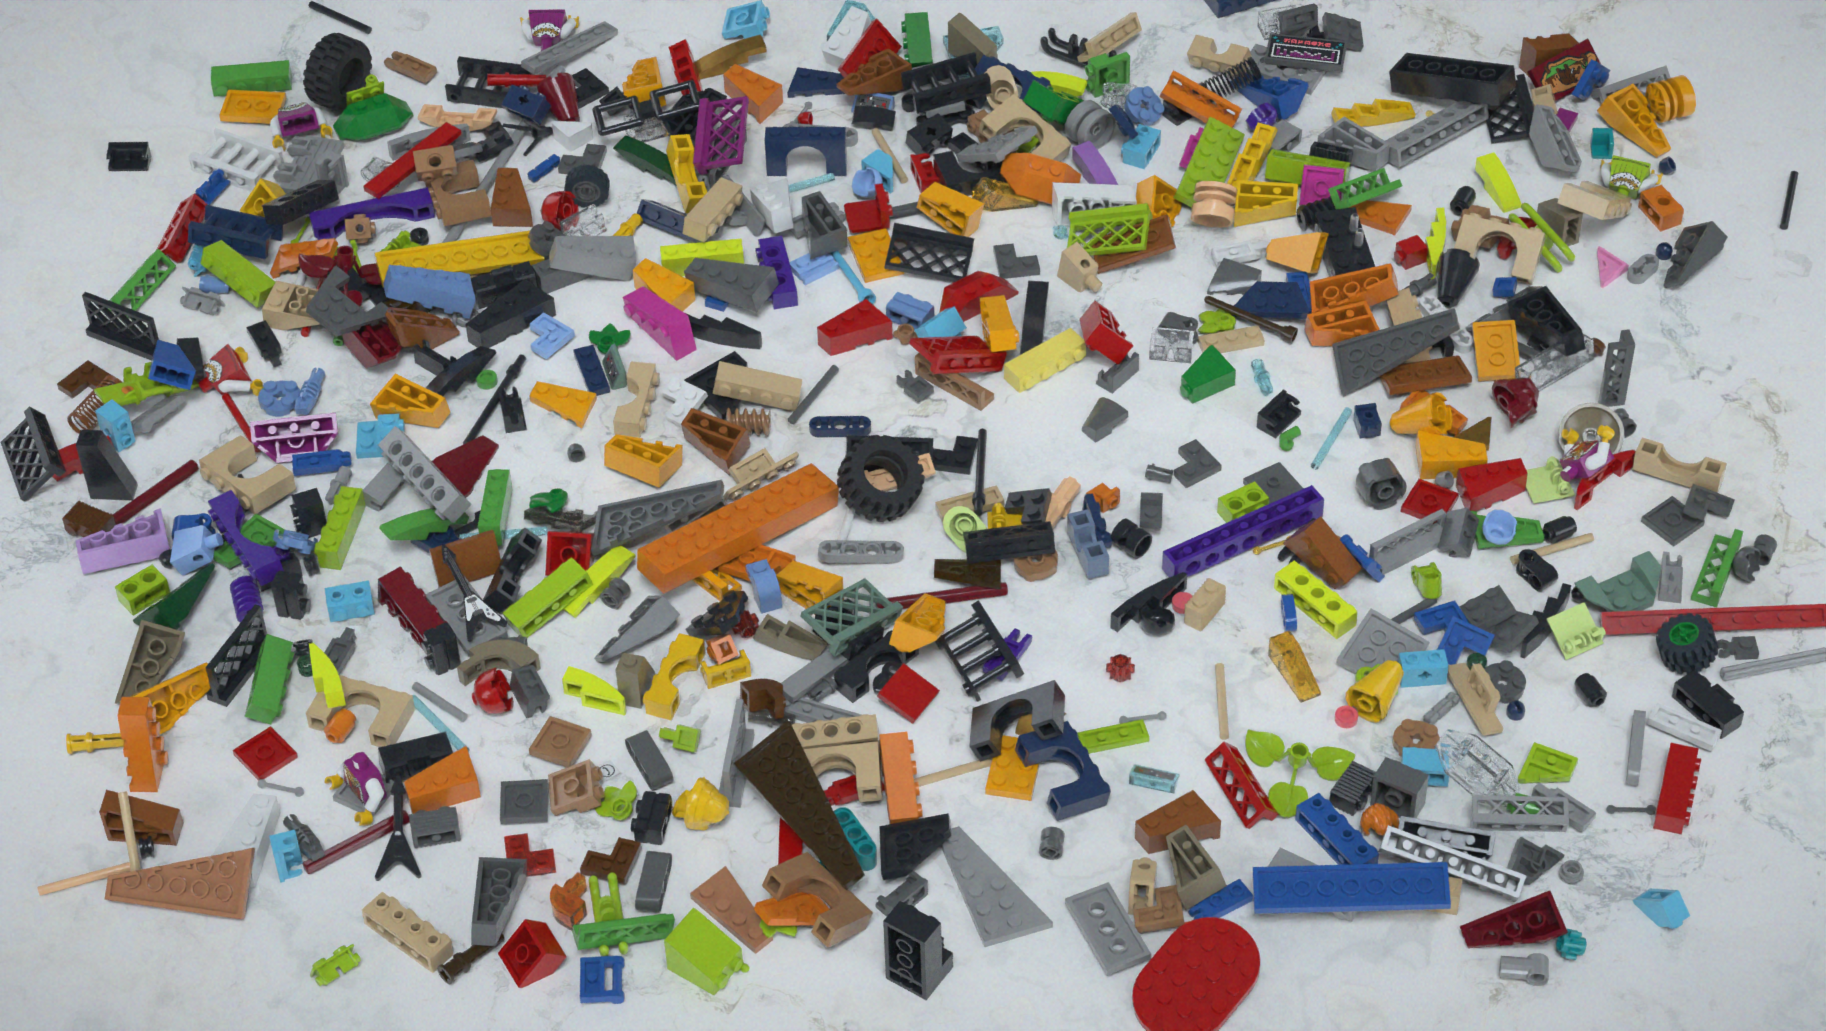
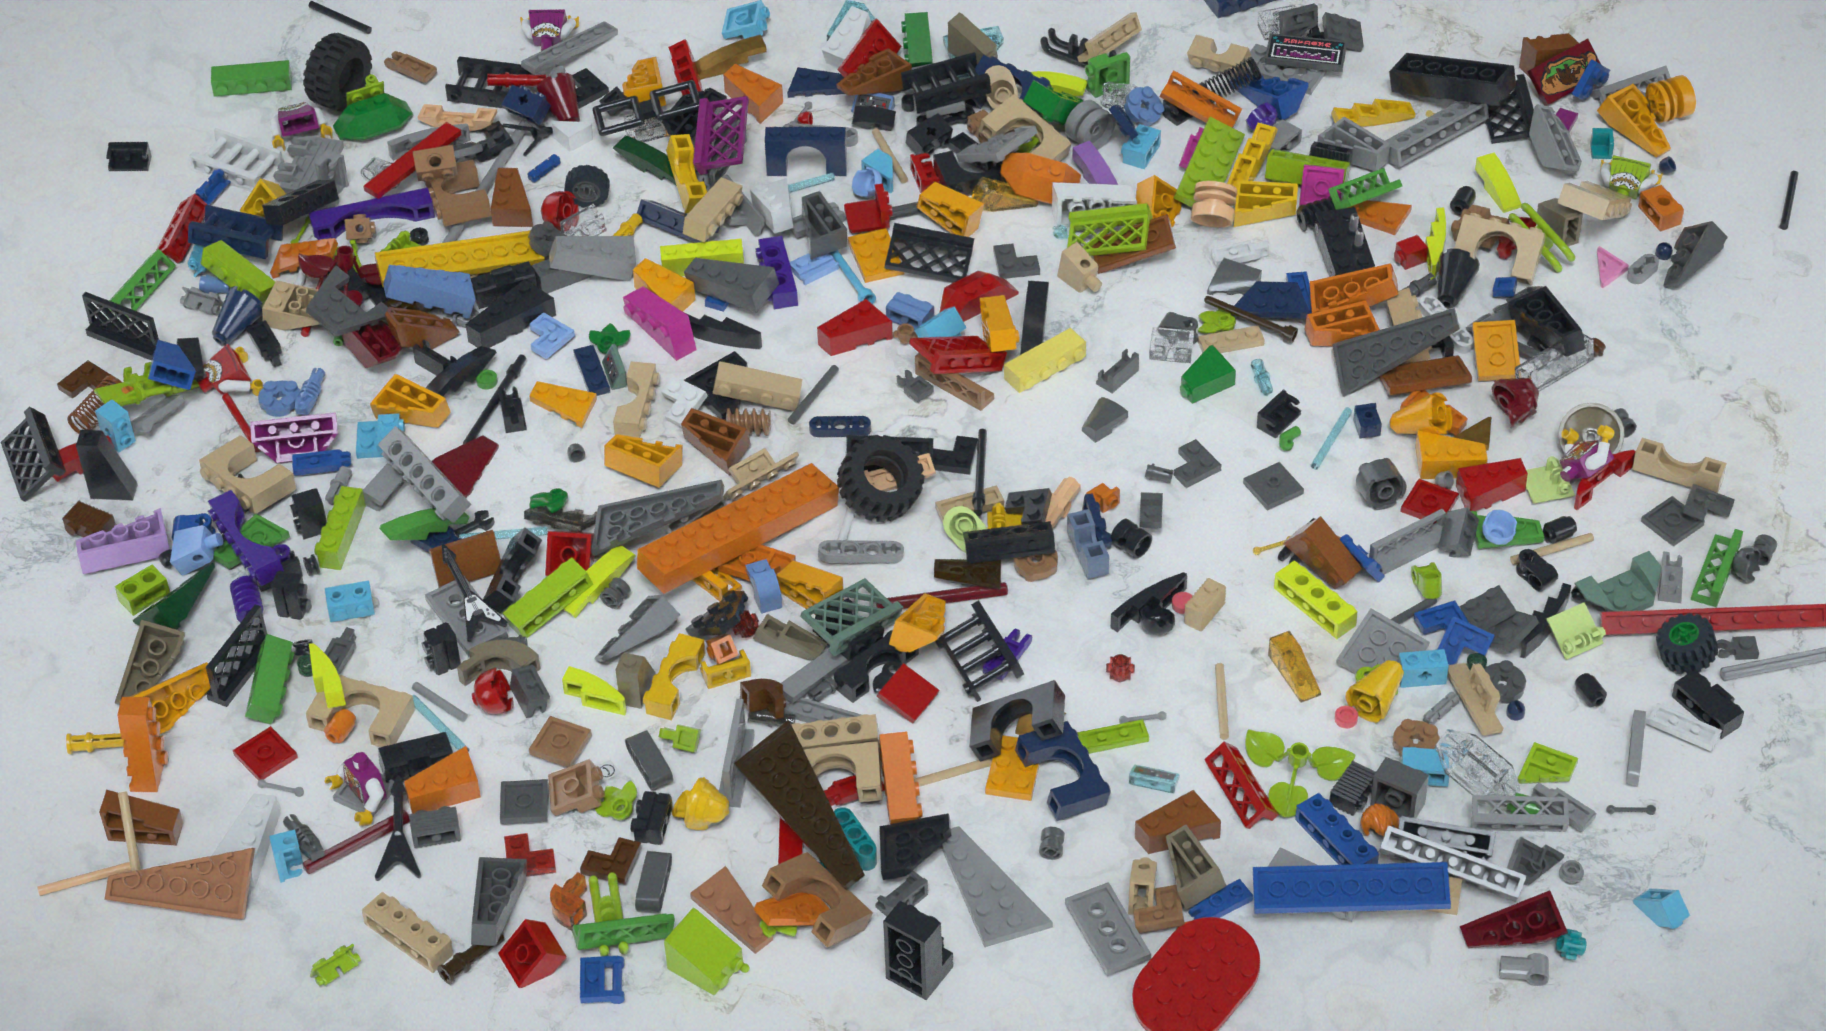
(146, 846): black bush -> none
(155, 492): dark red axle -> none
(236, 314): none -> dark blue cone
(251, 106): light orange plate -> none
(295, 540): medium blue plate -> none
(408, 603): dark red wedge -> none
(496, 503): bright green brick -> none
(592, 156): dark grey plate -> none
(1102, 333): red wedge -> none
(1241, 502): lime brick -> none
(1243, 533): dark purple brick -> none
(1288, 612): blue beam -> none
(1298, 251): light orange slope -> none
(1544, 96): tan brick -> none
(1621, 372): dark grey fence -> none
(1676, 788): red brick -> none

